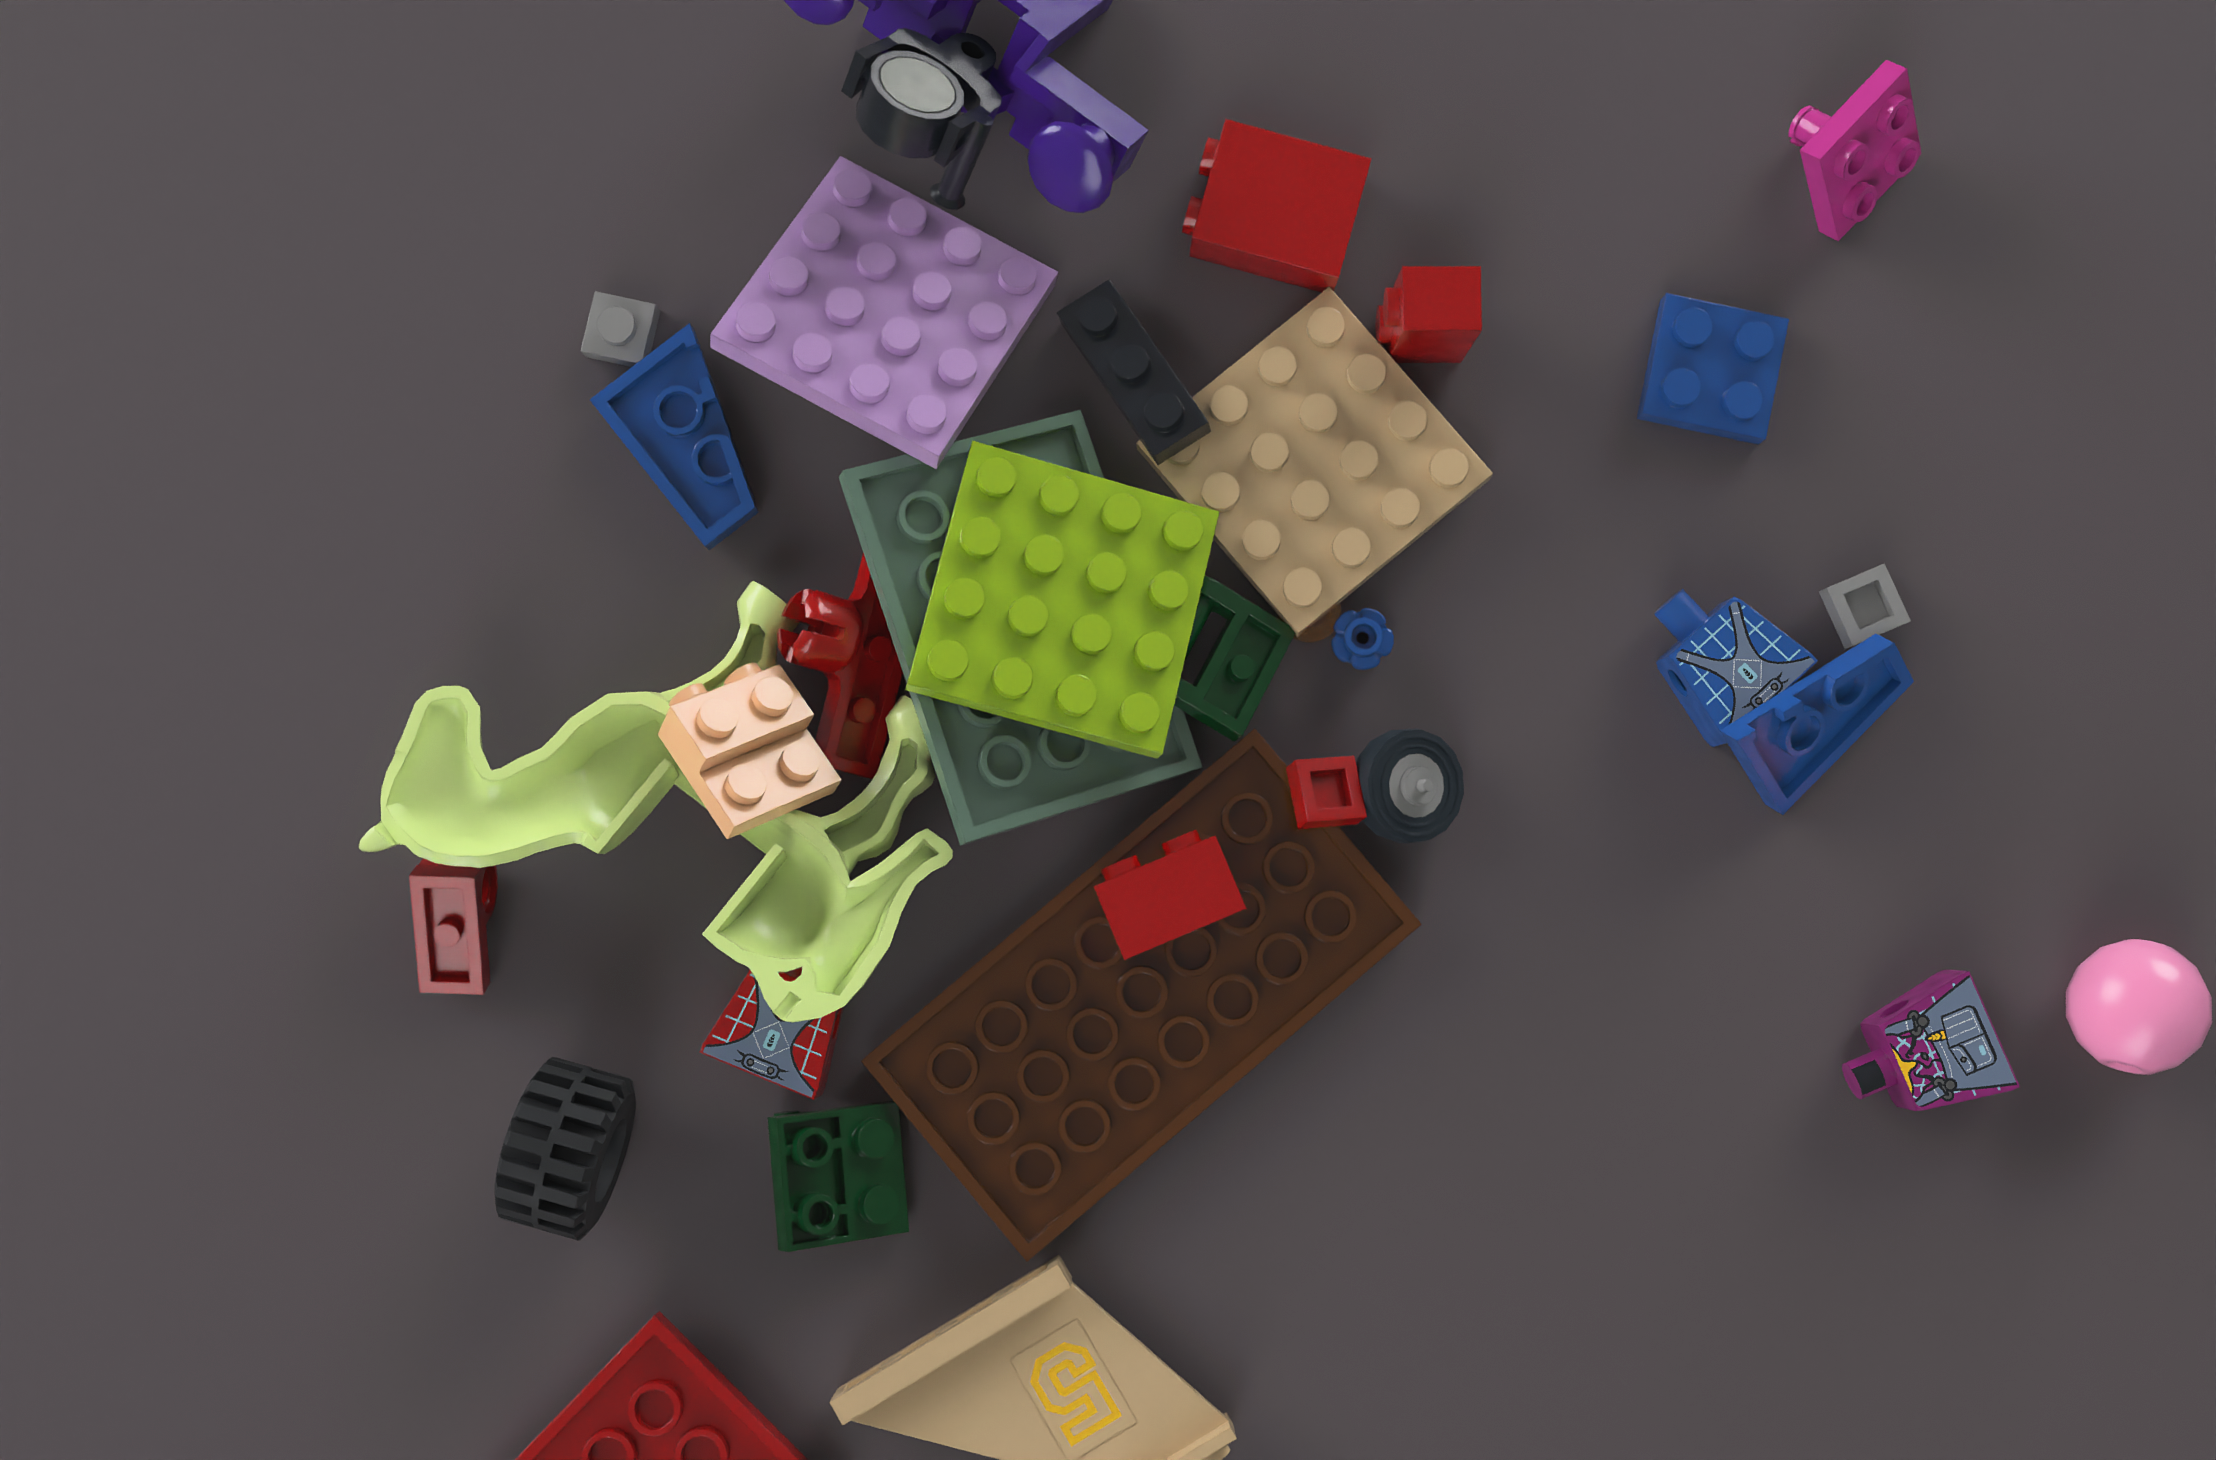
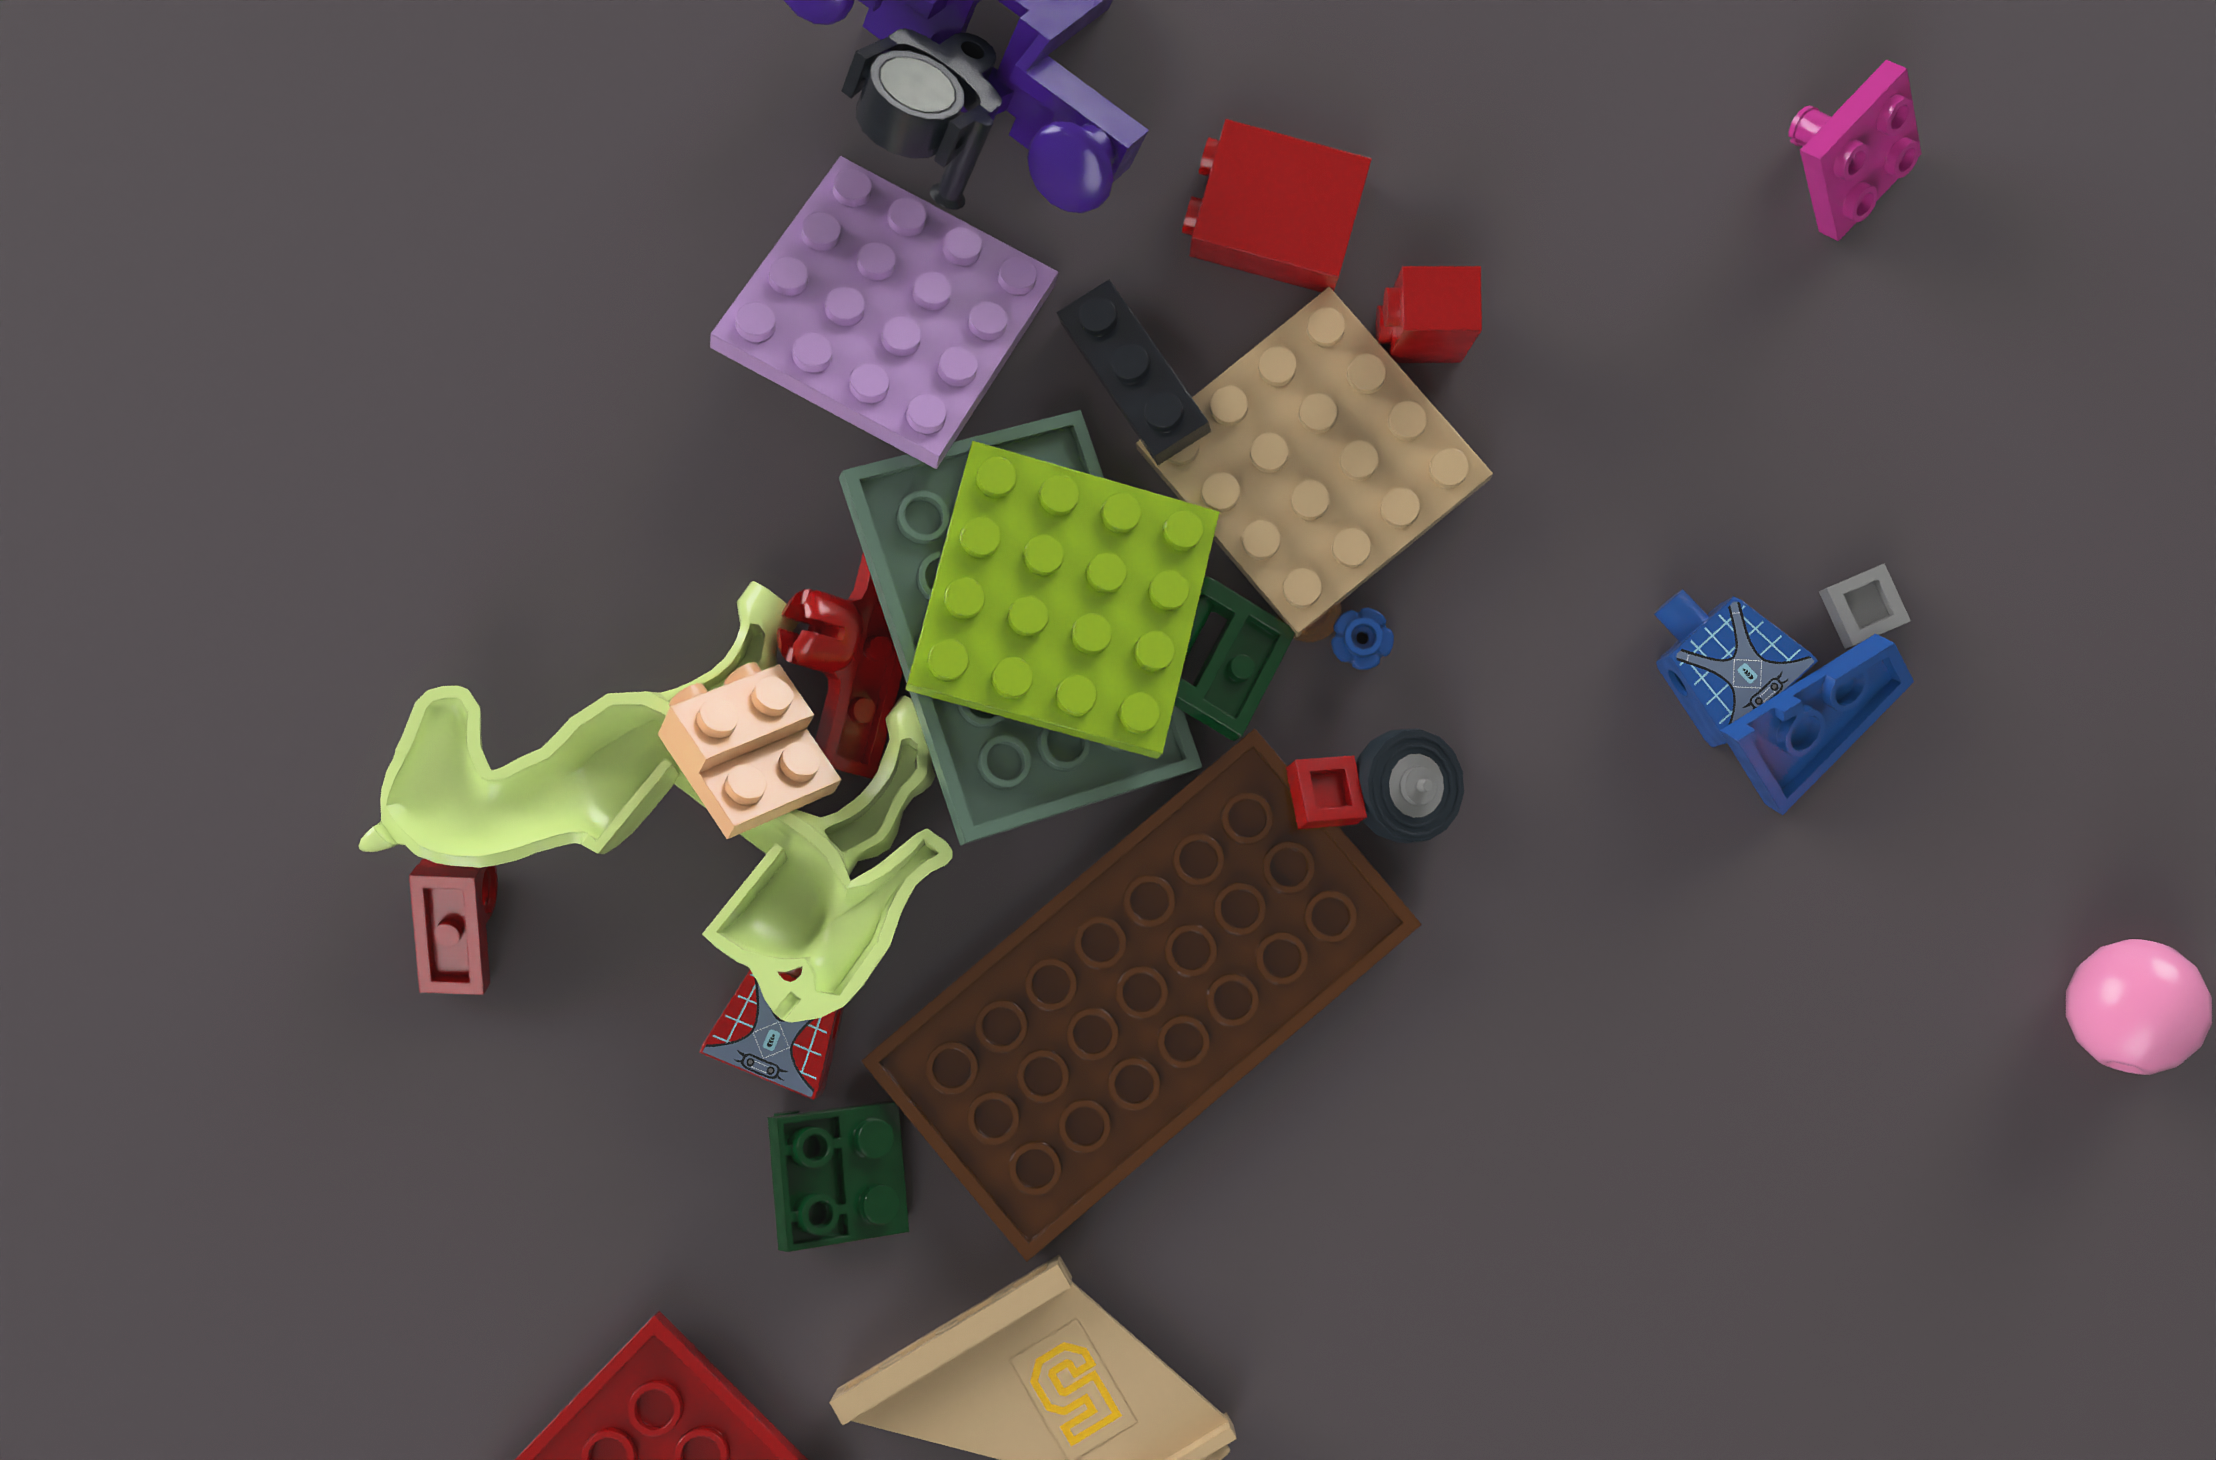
(565, 1148): black tyre -> none
(619, 329): light grey plate -> none
(680, 437): blue wing -> none
(1168, 895): red brick -> none
(1713, 368): blue plate -> none
(1932, 1047): torso -> none

